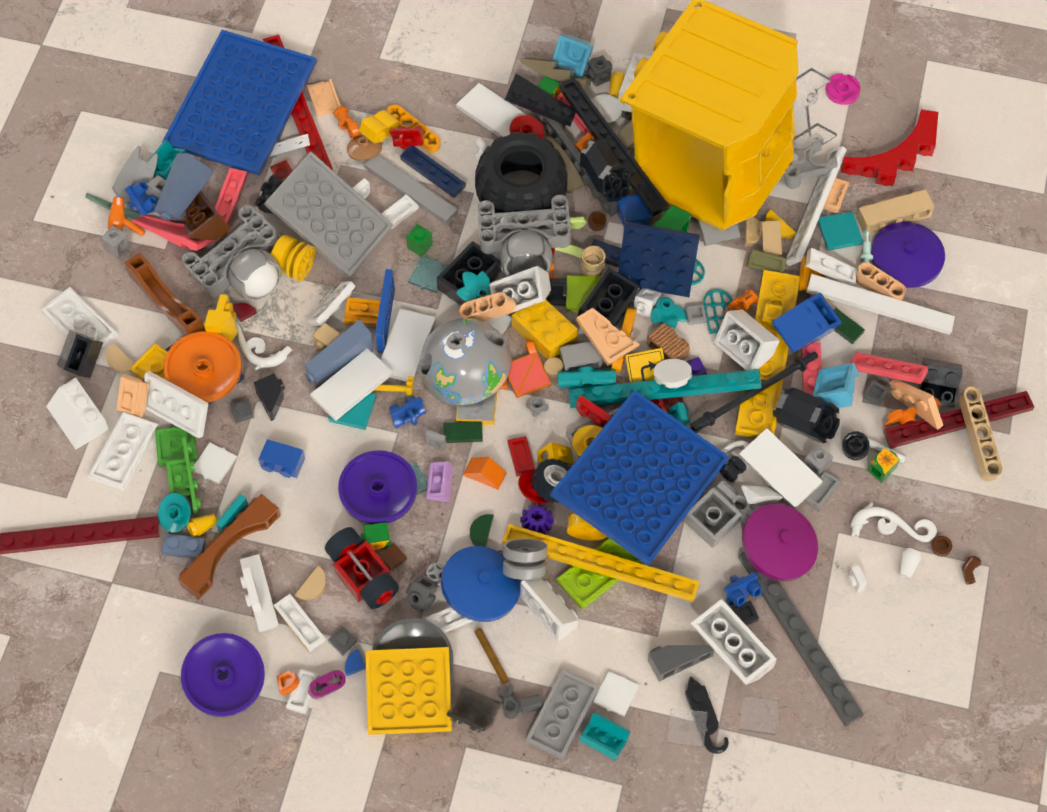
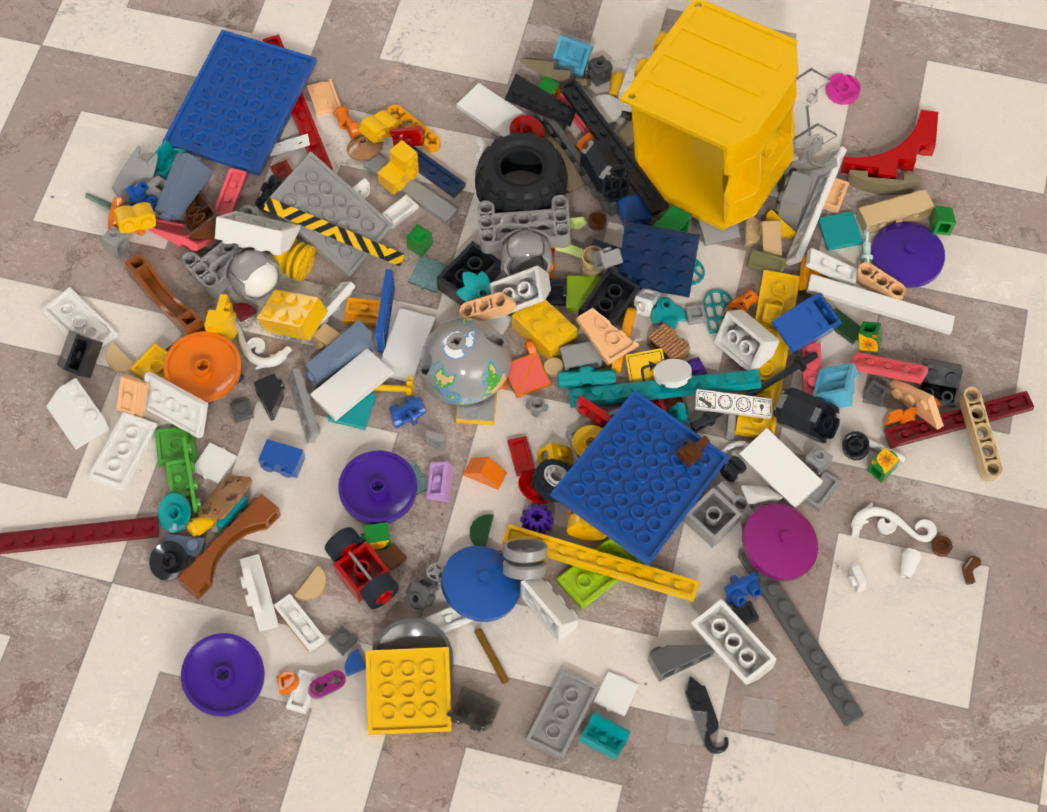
(135, 217): none -> yellow brick
(160, 560): none -> black dish
(219, 498): none -> medium nougat axle
(256, 232): none -> white slope
(292, 314): none -> yellow brick
(302, 401): none -> light grey plate
(333, 231): none -> sticker
(401, 168): none -> yellow brick
(463, 432): dark green tile -> none
(512, 708): dark grey bar -> none
(606, 258): none -> light grey brick
(691, 452): none -> reddish brown plate
(730, 429): none -> light grey tile
(733, 404): none -> white tile
(794, 197): none -> light grey brick
(870, 336): none -> green brick
(883, 186): none -> dark tan slope
(942, 220): none -> green brick

